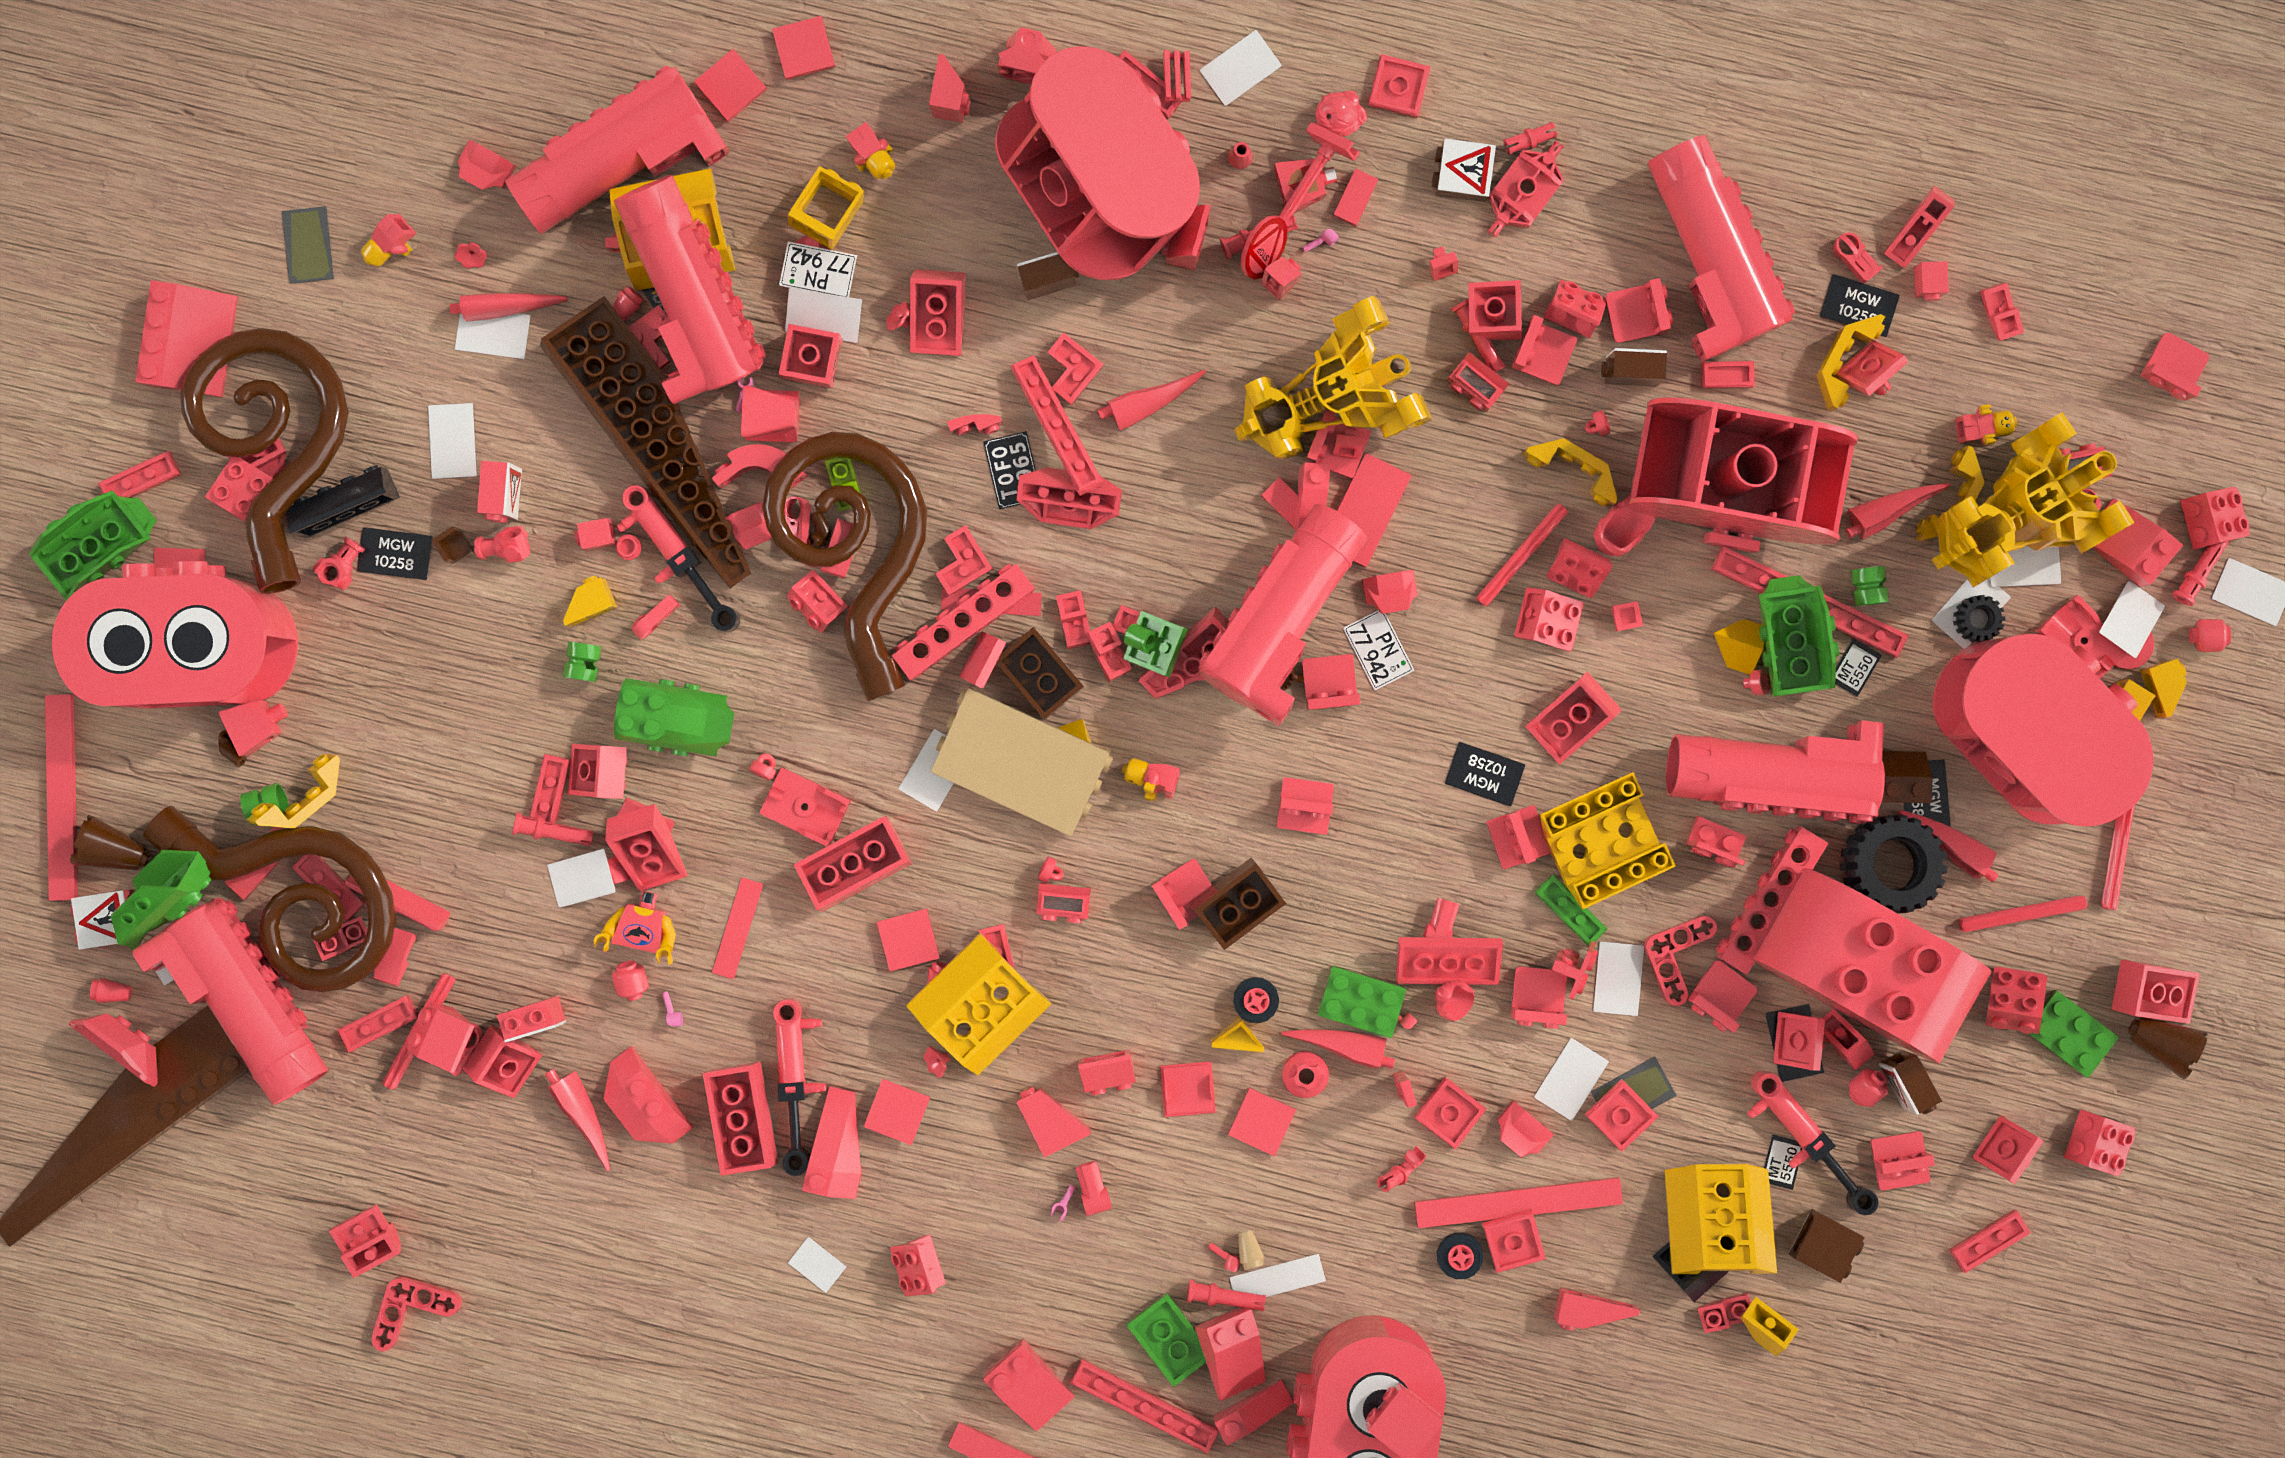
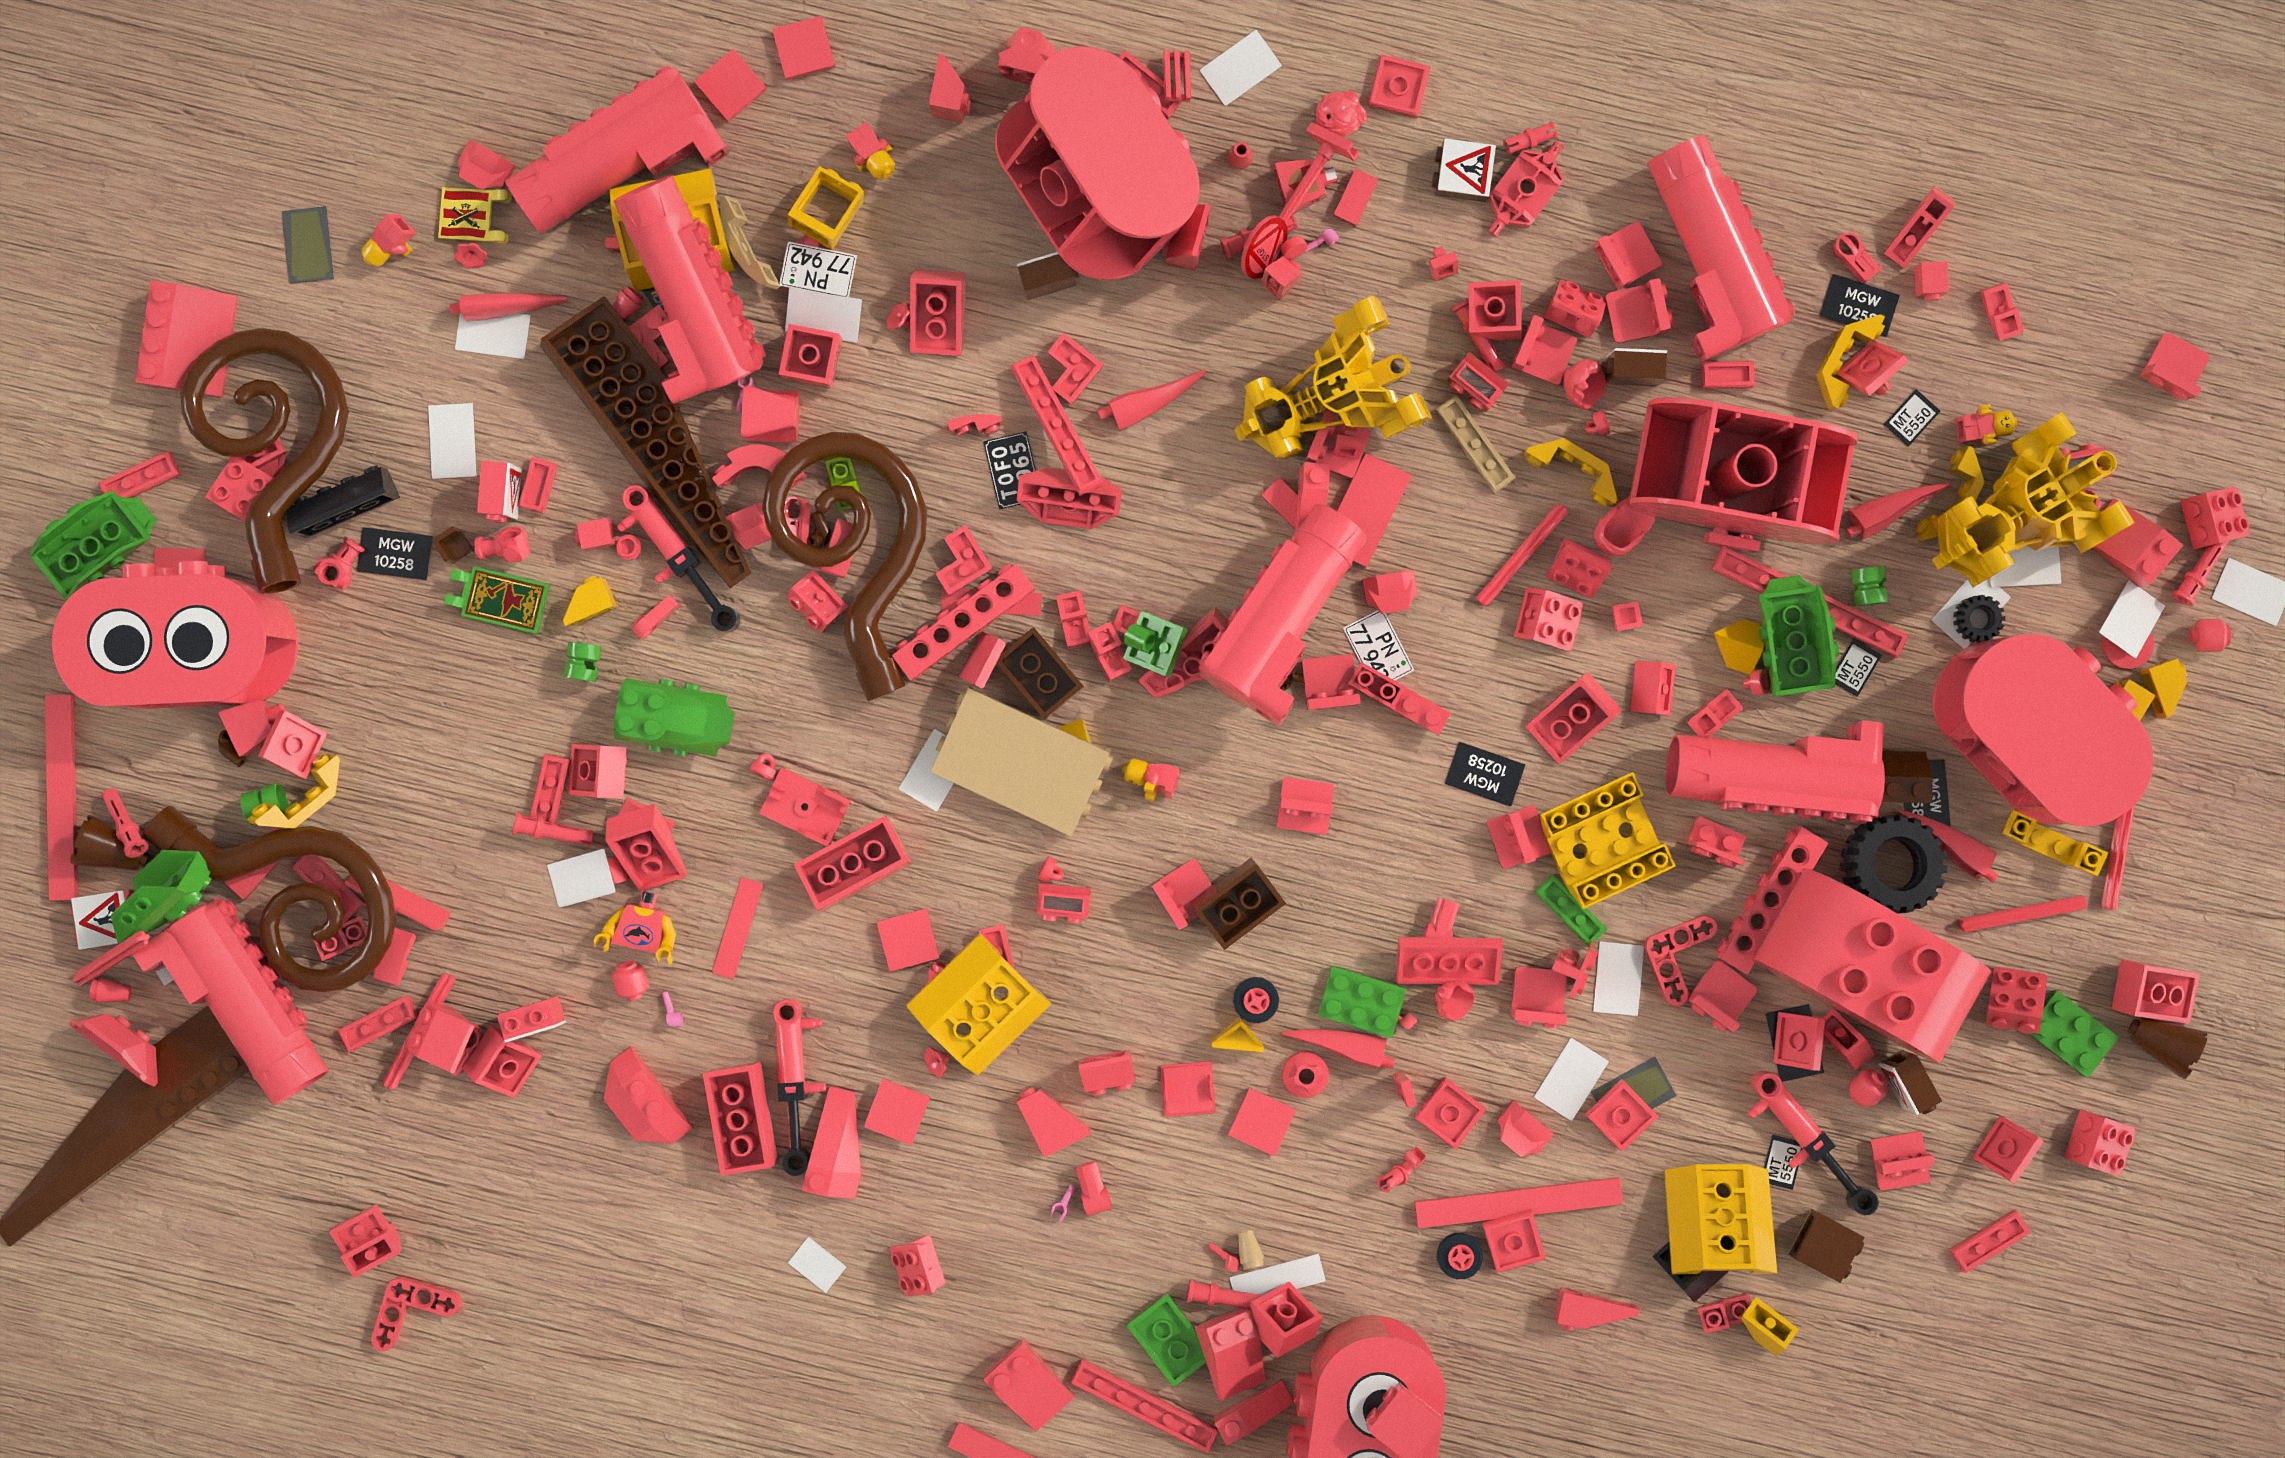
(111, 958): none -> coral axle
(127, 831): none -> coral pin
(292, 744): none -> coral tile
(468, 214): none -> flag
(500, 599): none -> tile
(537, 485): none -> coral tile
(576, 1105): coral piece -> none
(732, 219): none -> tan slope
(1284, 1319): none -> coral slope
(1293, 247): none -> coral tile
(1399, 698): none -> coral slope
(1475, 444): none -> tan tile
(1585, 383): none -> coral hair
(1627, 254): none -> coral bracket
(1652, 688): none -> coral panel
(1715, 714): none -> coral slope
(1912, 417): none -> sticker
(2053, 845): none -> yellow slope
(2079, 620): coral piece -> none

